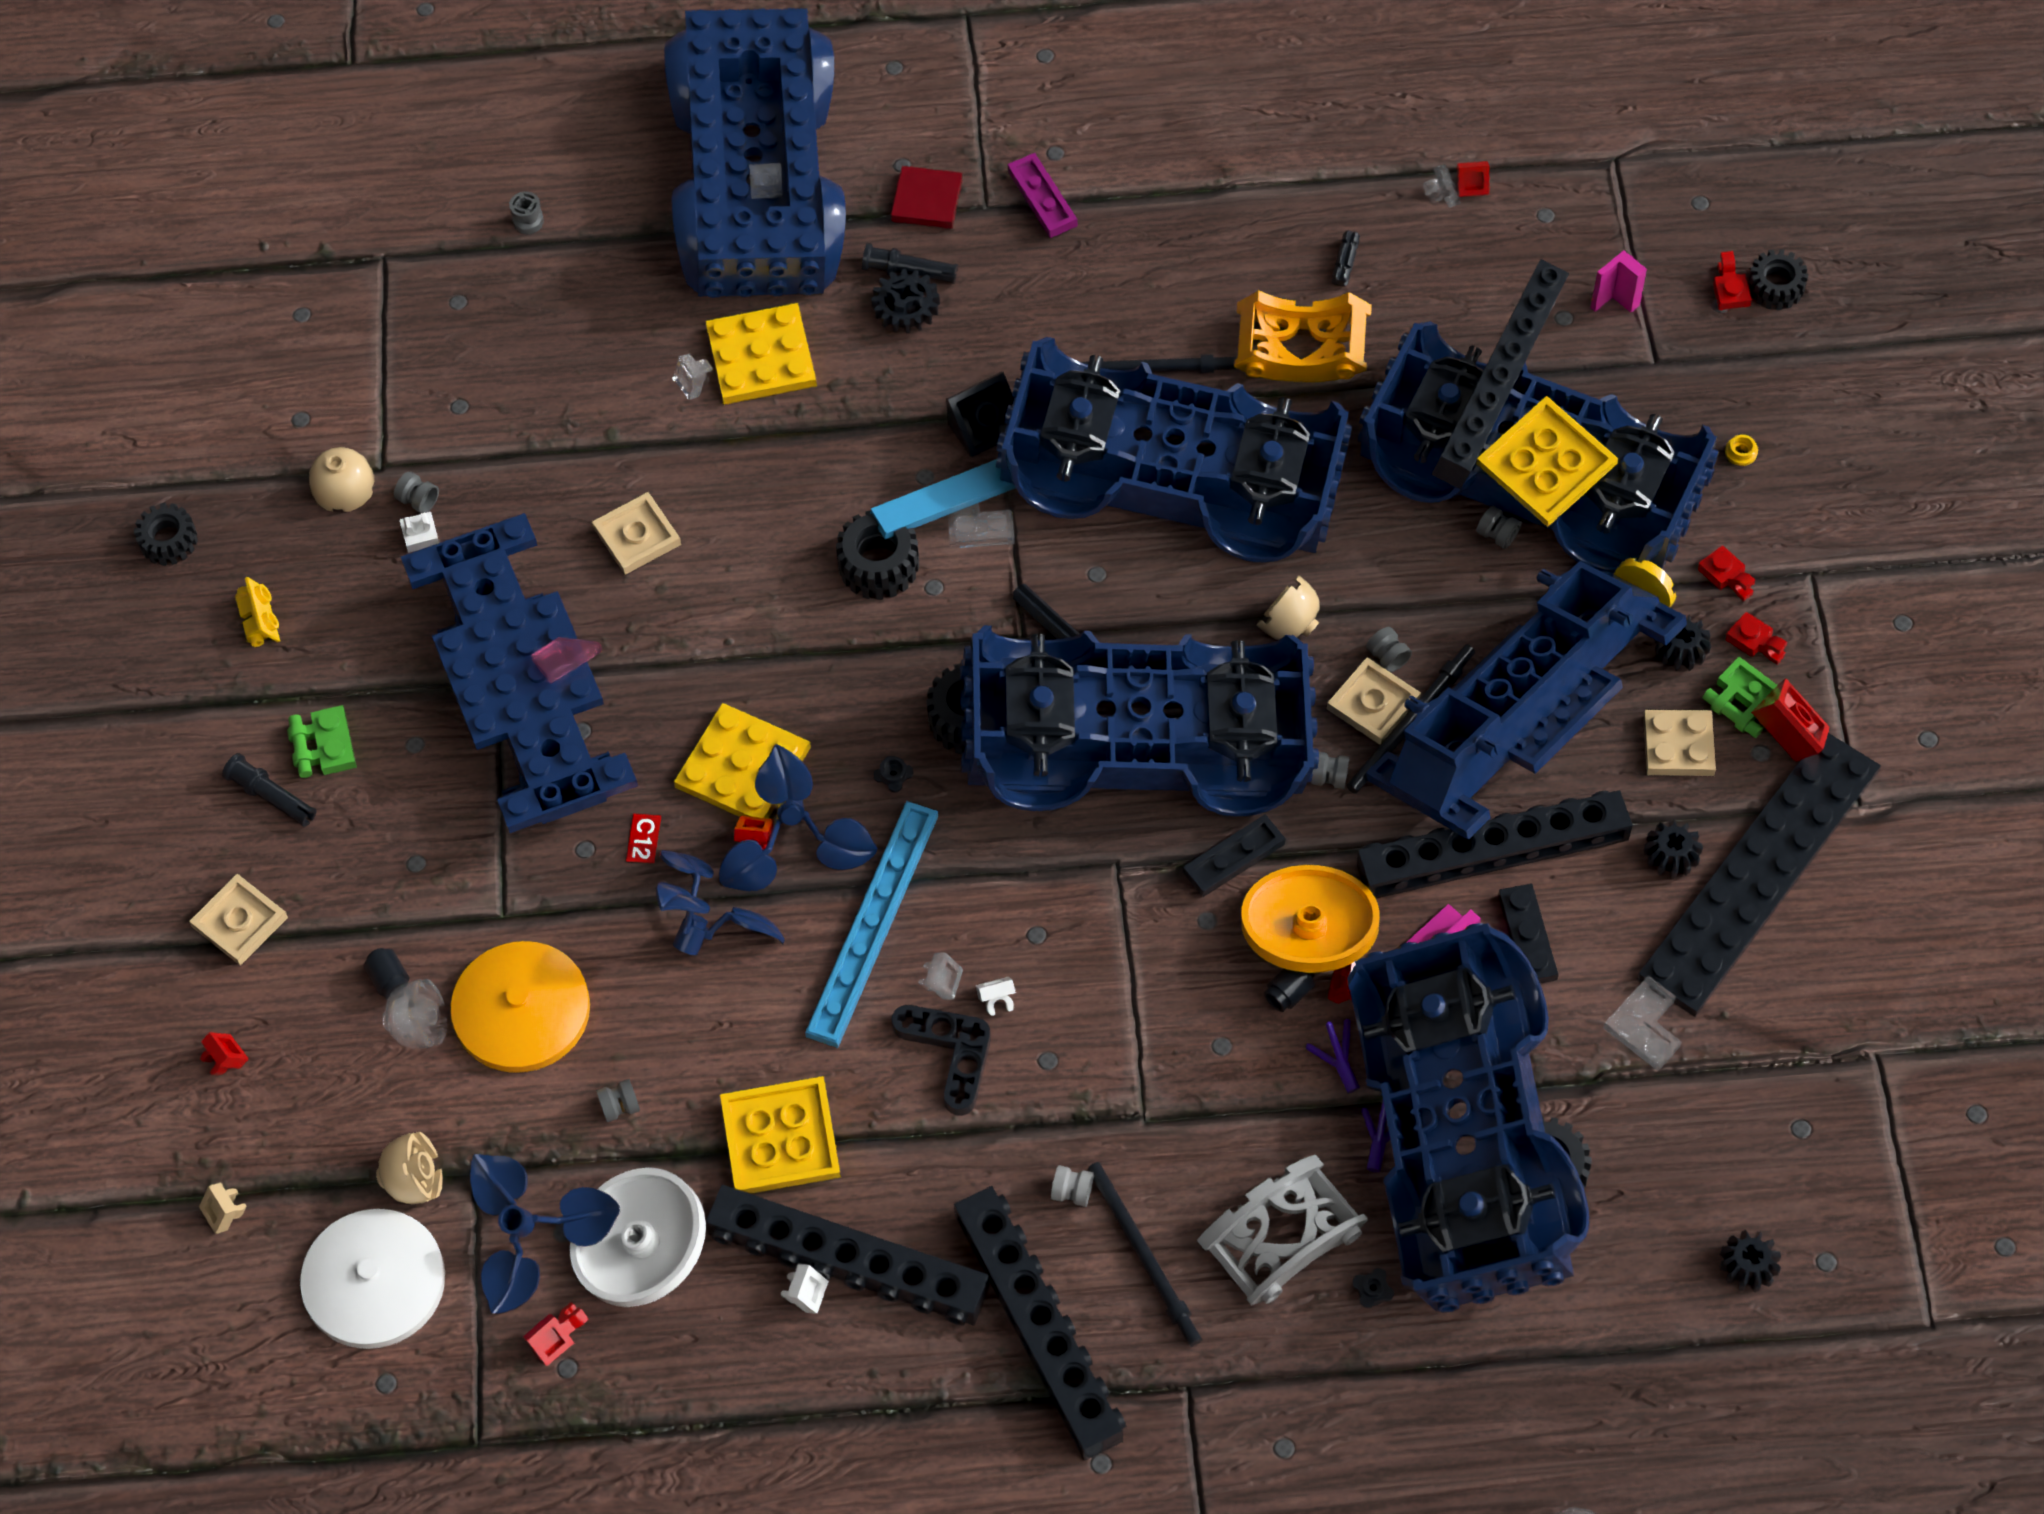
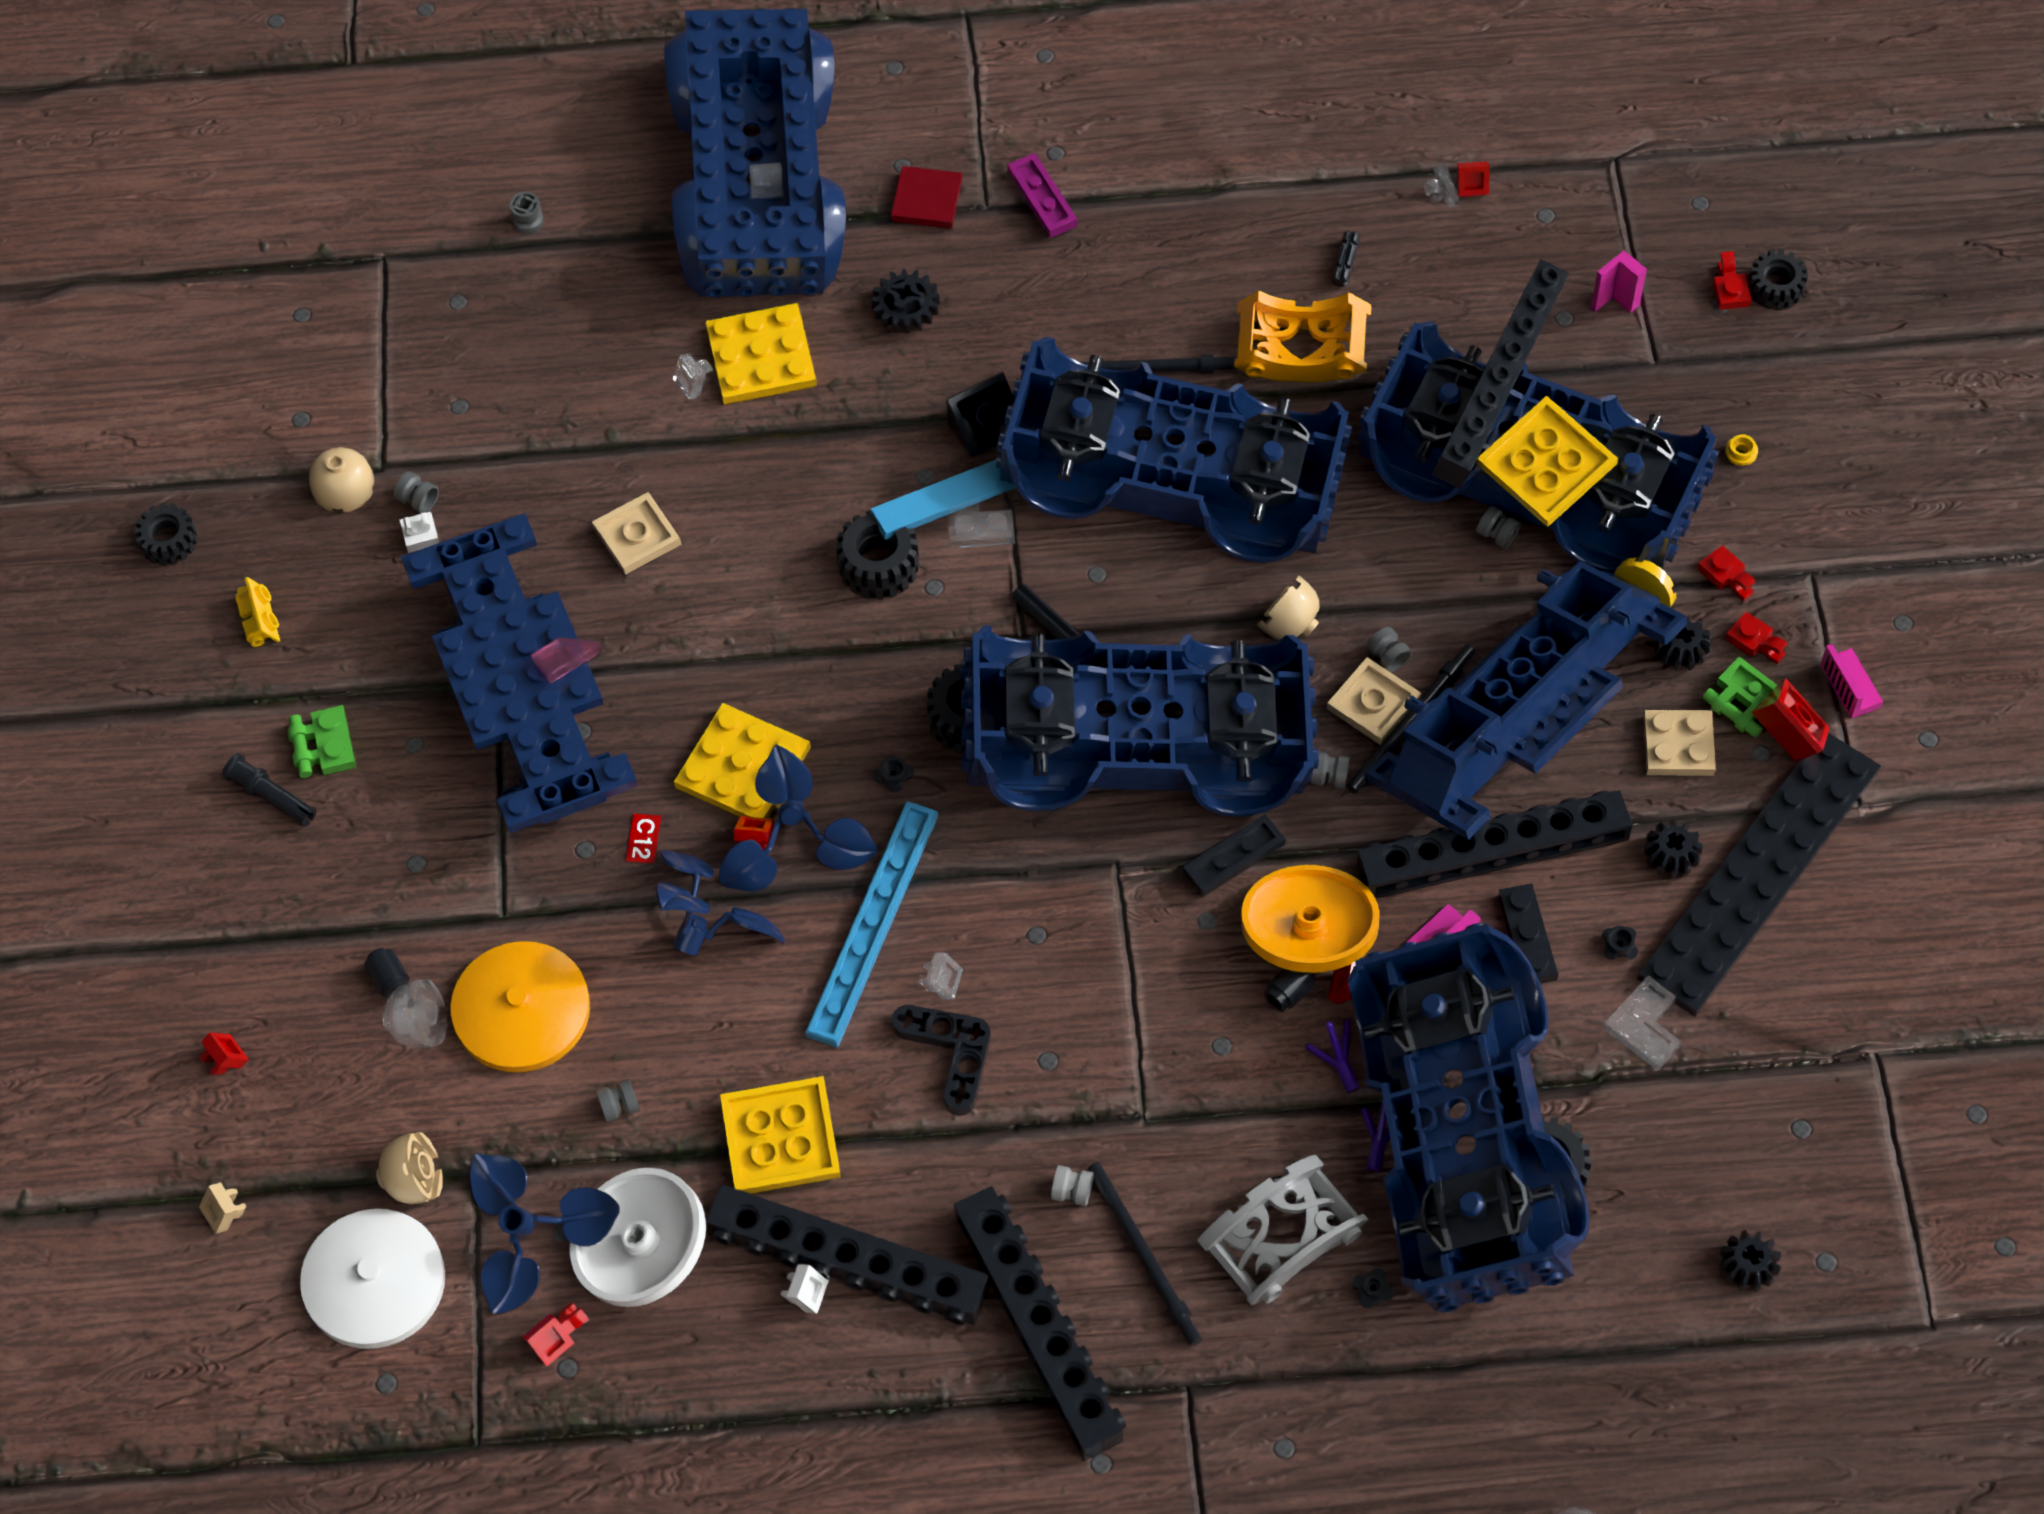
(238, 919): tan plate -> none
(895, 261): black pin -> none
(994, 991): white tile -> none
(1623, 934): none -> black plate
(1850, 681): none -> dark pink panel

